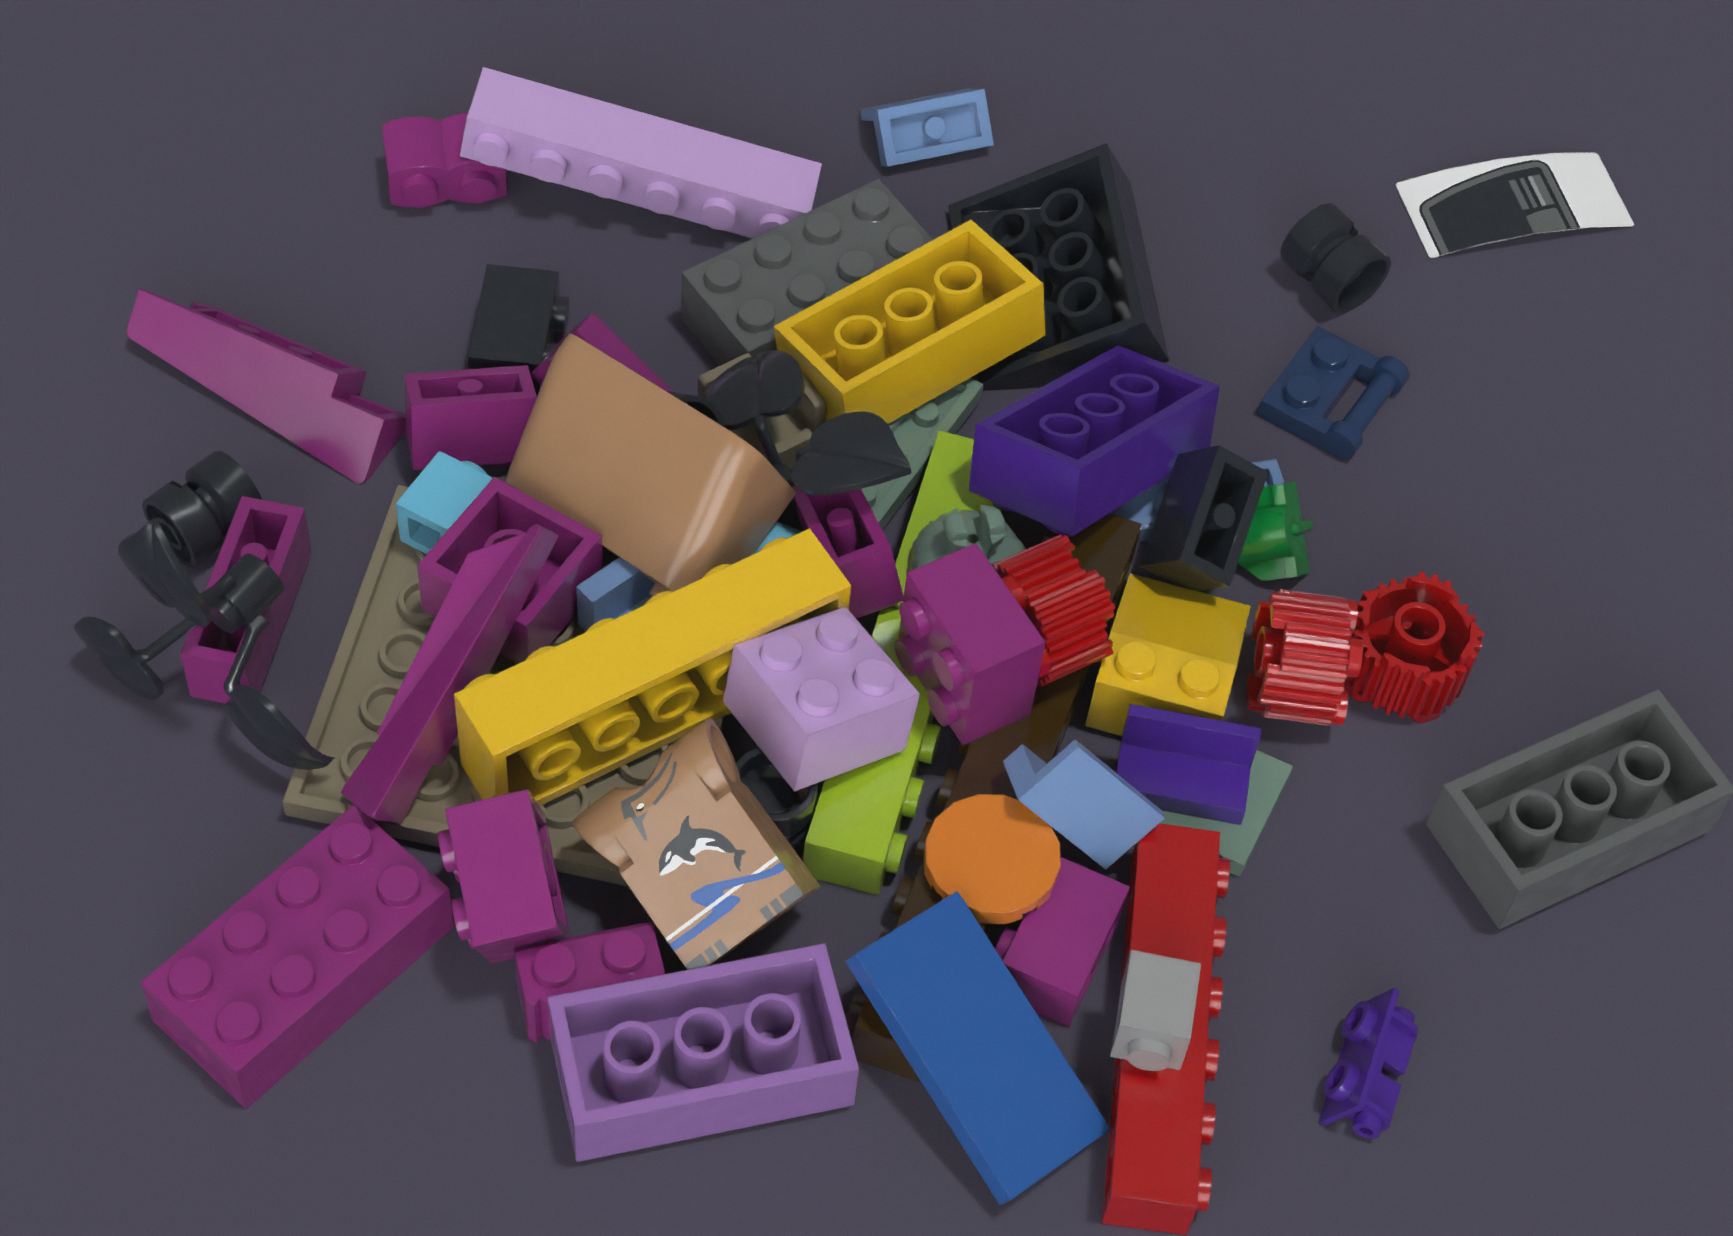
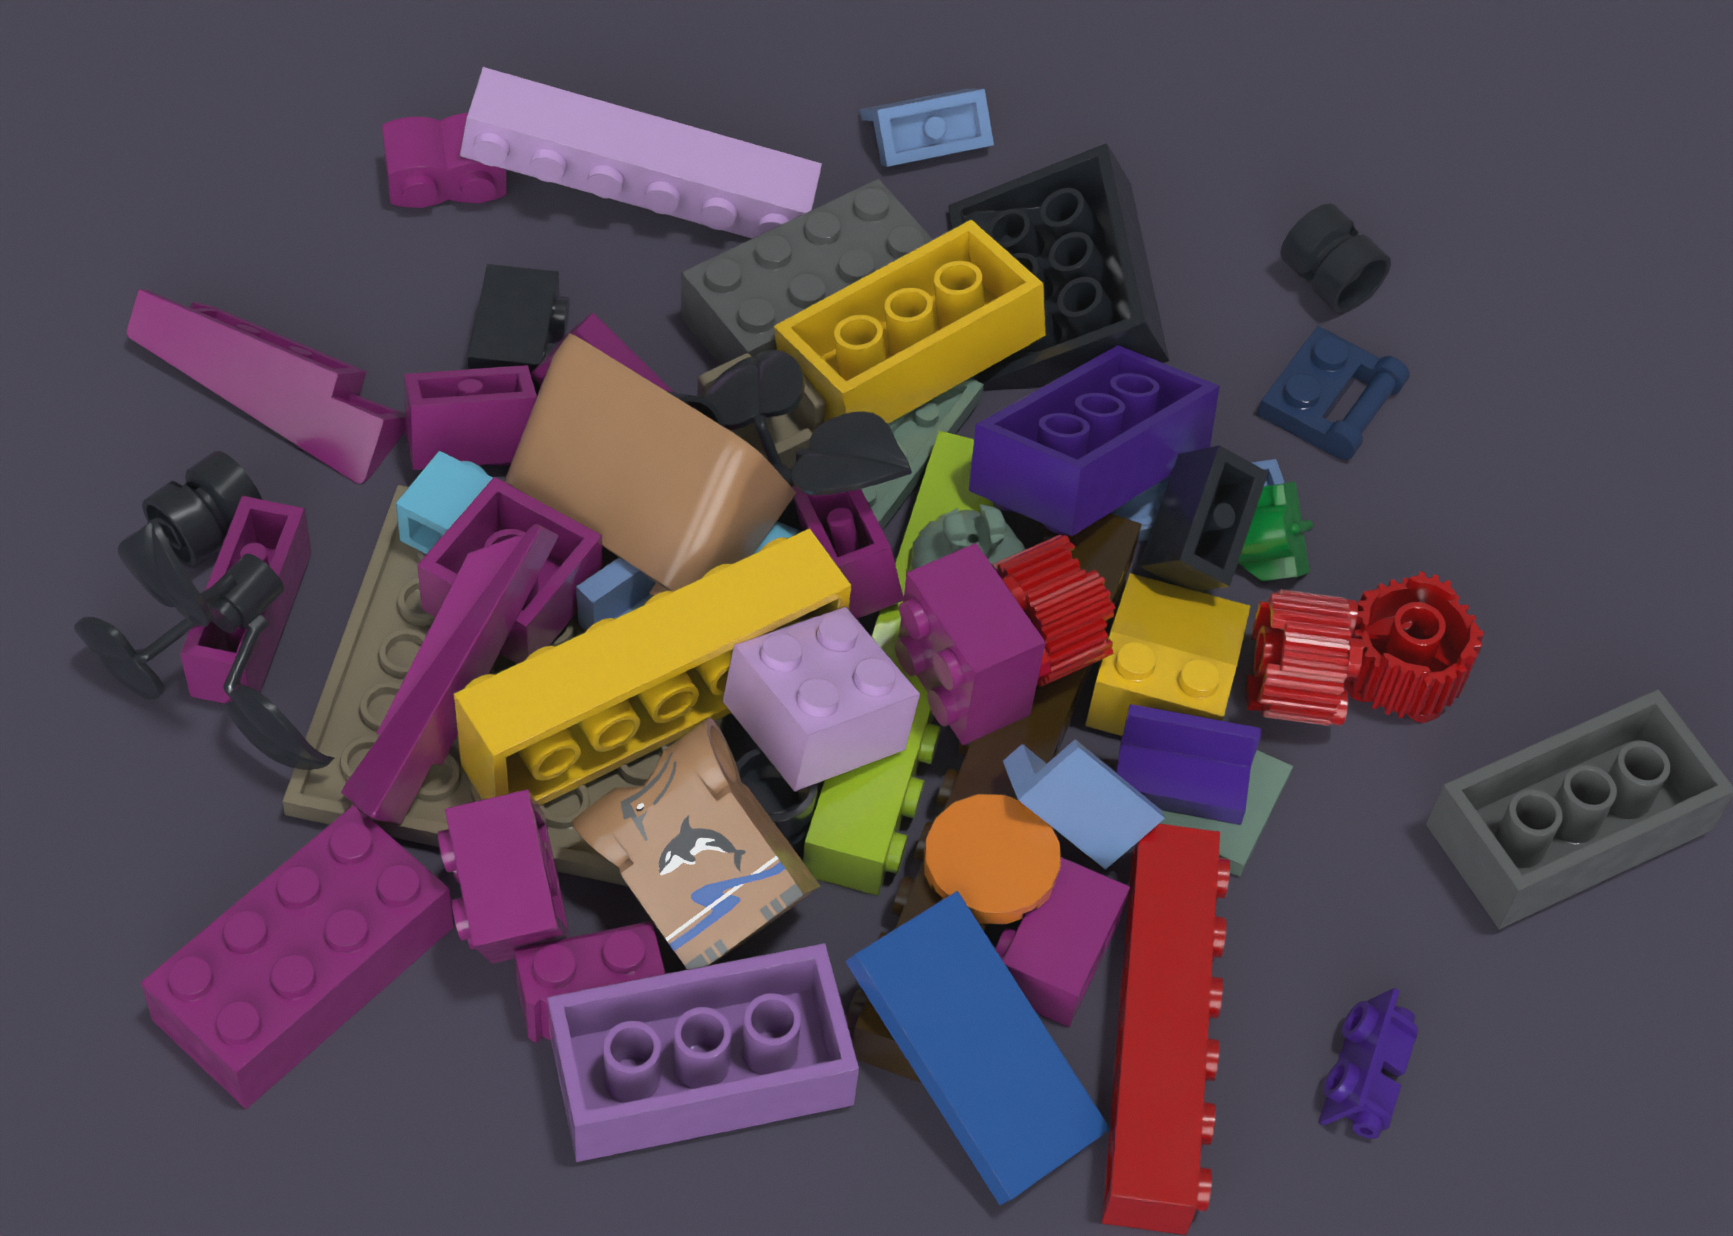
(1155, 1011): light grey brick -> none
(1511, 200): sticker -> none

